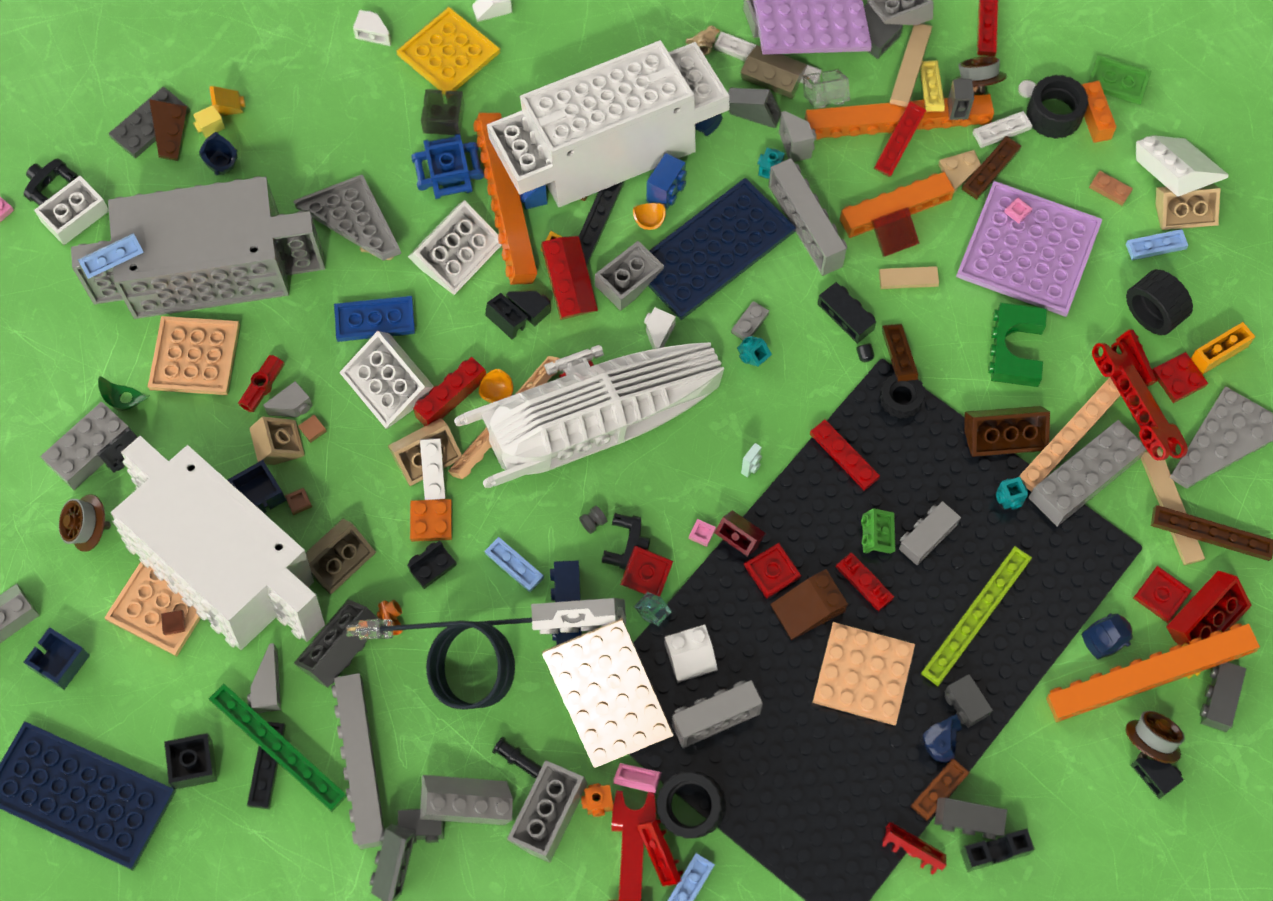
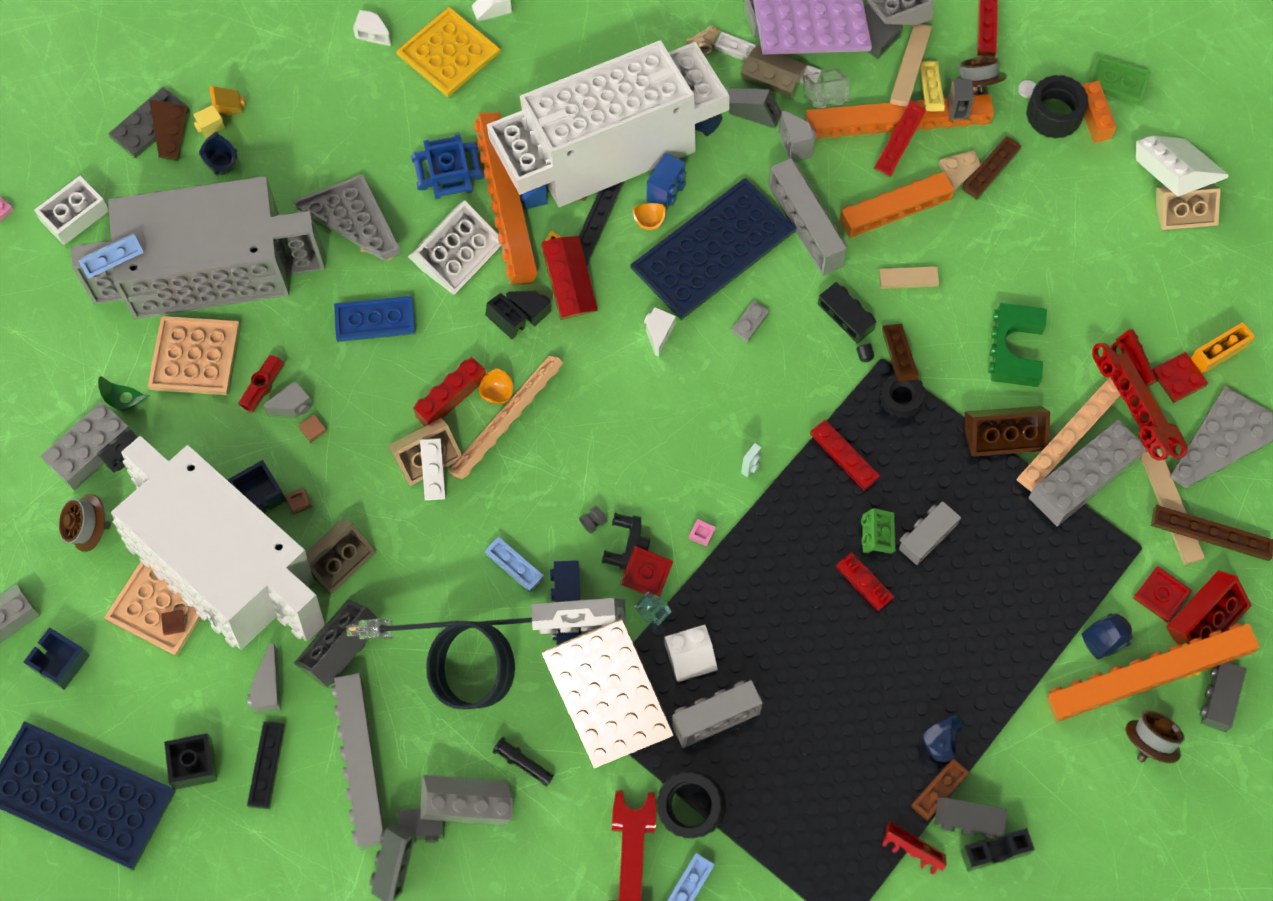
(42, 177): black connector -> none
(276, 440): tan slope -> none
(278, 747): green plate -> none
(386, 379): white slope -> none
(390, 610): orange plate -> none
(430, 520): orange plate -> none
(431, 564): black bracket -> none
(441, 117): clear smoke piece -> none
(547, 811): light grey slope -> none
(594, 406): white piece -> none
(605, 802): orange brick -> none
(628, 275): light grey slope -> none
(637, 778): bright pink tile -> none
(660, 852): red plate -> none
(739, 533): brick -> none
(753, 351): teal brick -> none
(767, 160): teal brick -> none
(772, 570): red tile -> none
(809, 604): reddish brown slope -> none
(864, 673): light nougat plate -> none
(895, 231): clear red tile -> none
(968, 701): dark grey brick -> none
(976, 616): lime tile -> none
(1000, 129): white plate -> none
(1011, 493): teal brick -> none
(1018, 210): bright pink tile -> none
(1033, 259): lavender plate -> none
(1111, 188): nougat plate -> none
(1156, 244): light blue plate -> none
(1158, 775): black slope -> none
(1159, 302): black tyre -> none

